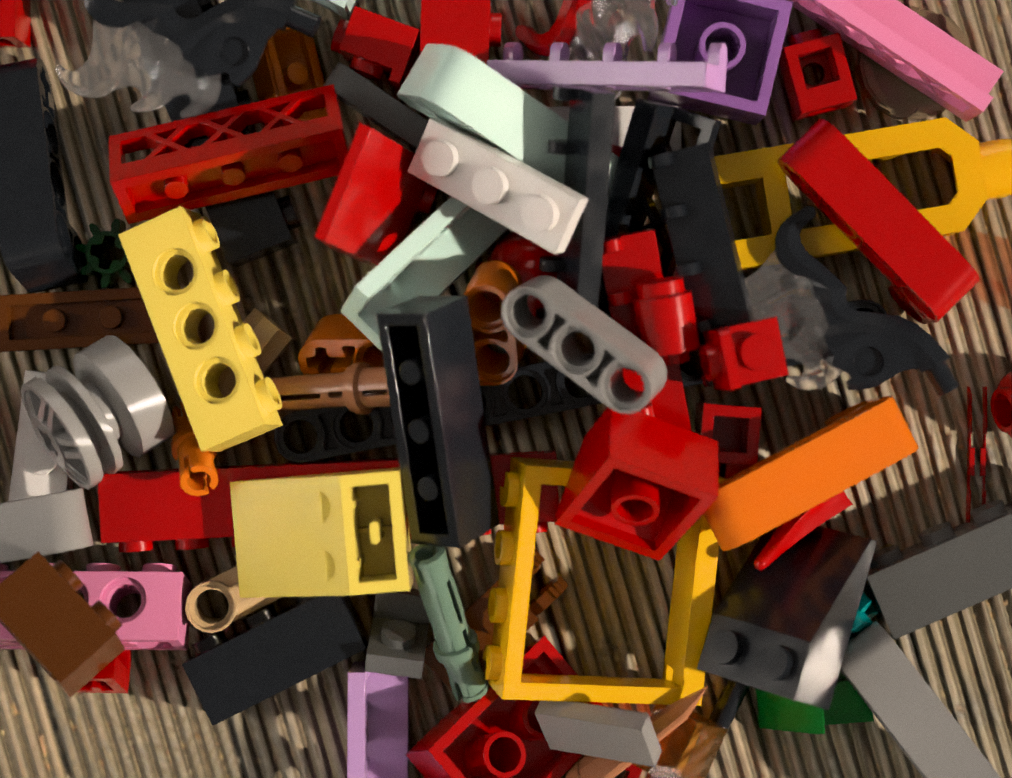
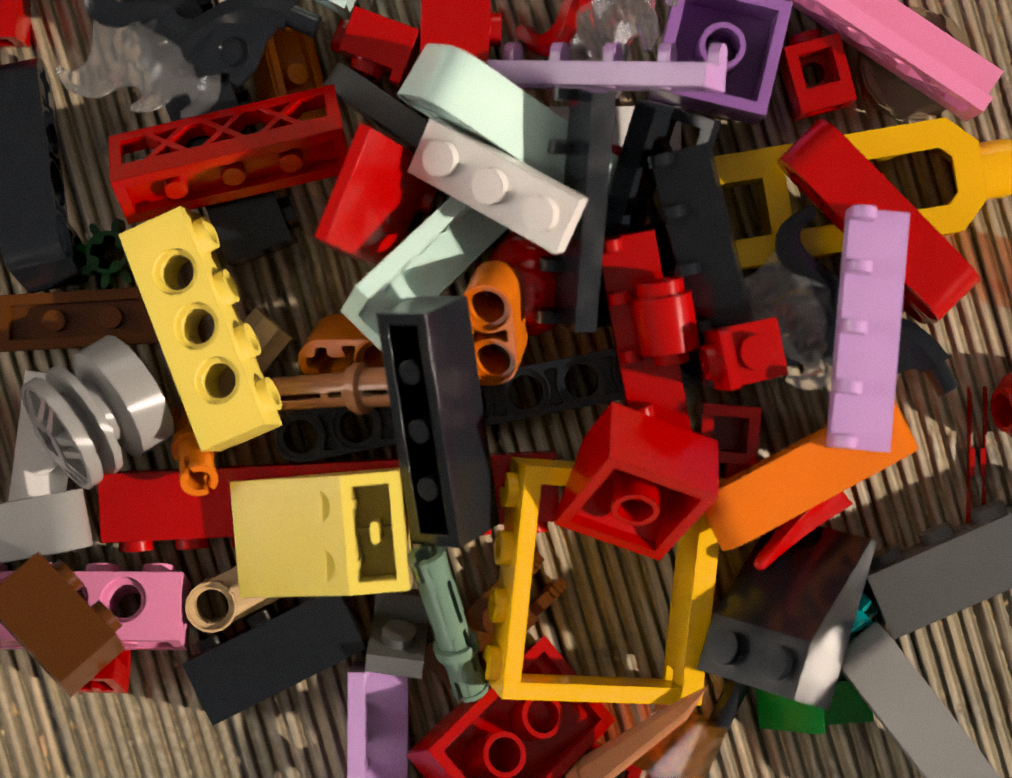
(555, 342): light grey beam -> none
(599, 731): light grey tile -> none
(867, 329): none -> lavender hinge

